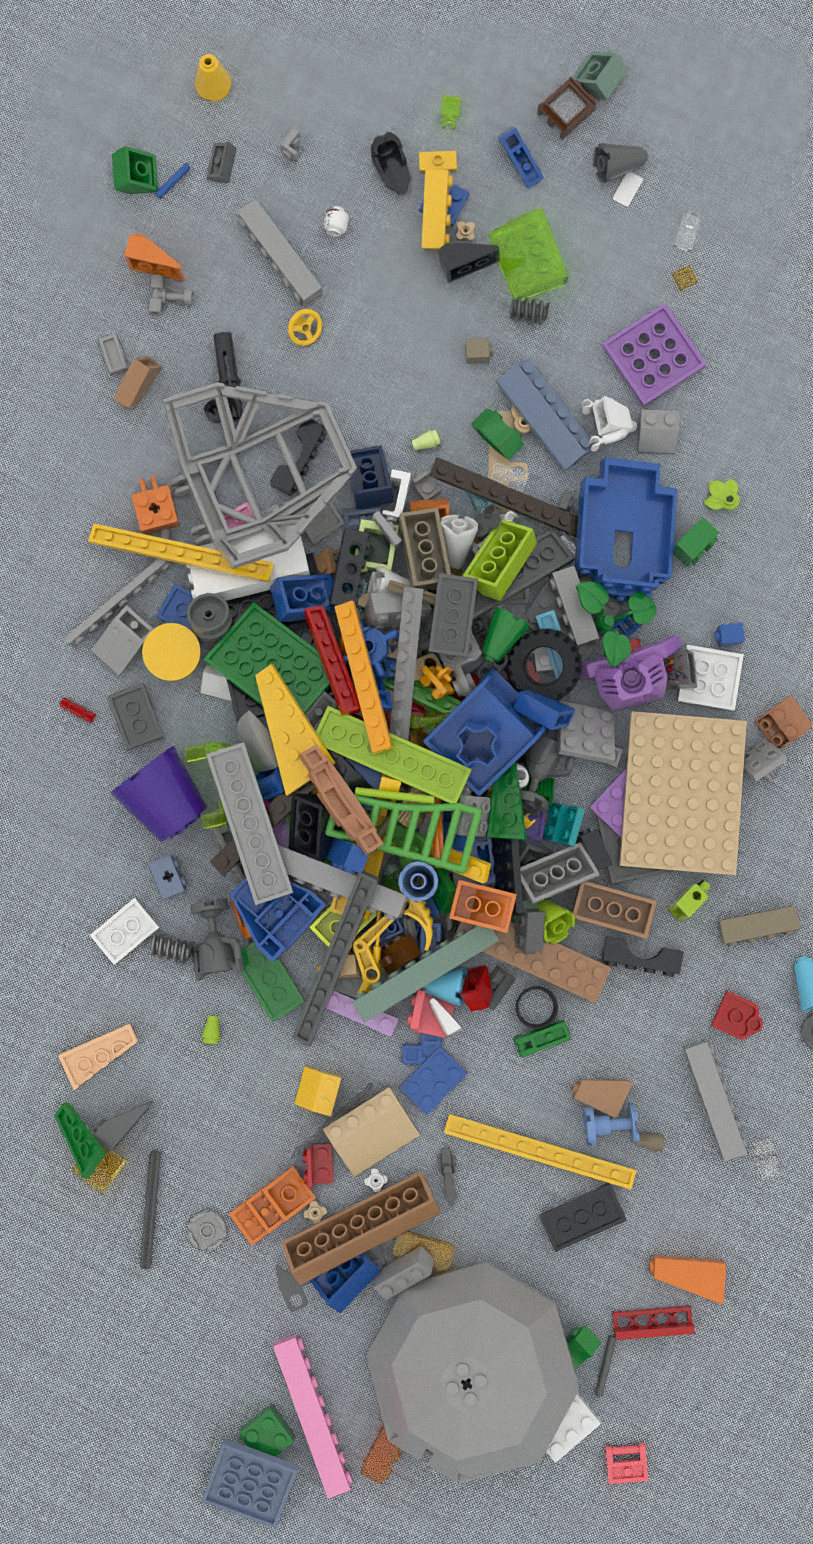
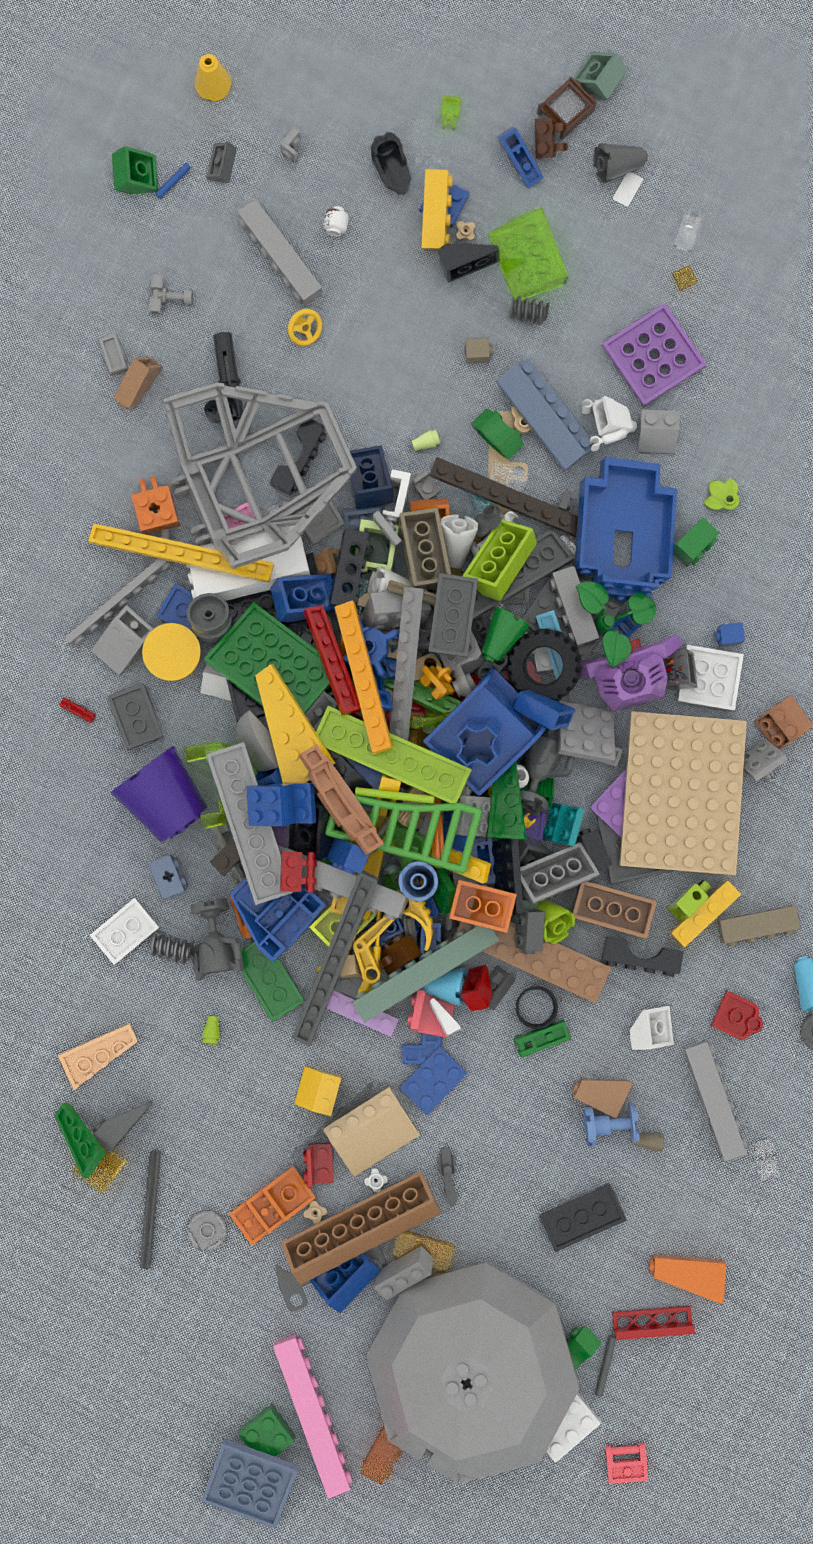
(148, 258): orange slope -> none
(281, 804): none -> blue bracket
(291, 871): none -> red plate
(438, 160): yellow plate -> none
(540, 1151): yellow plate -> none
(545, 137): none -> reddish brown plate
(652, 1029): none -> white slope
(716, 903): none -> yellow brick

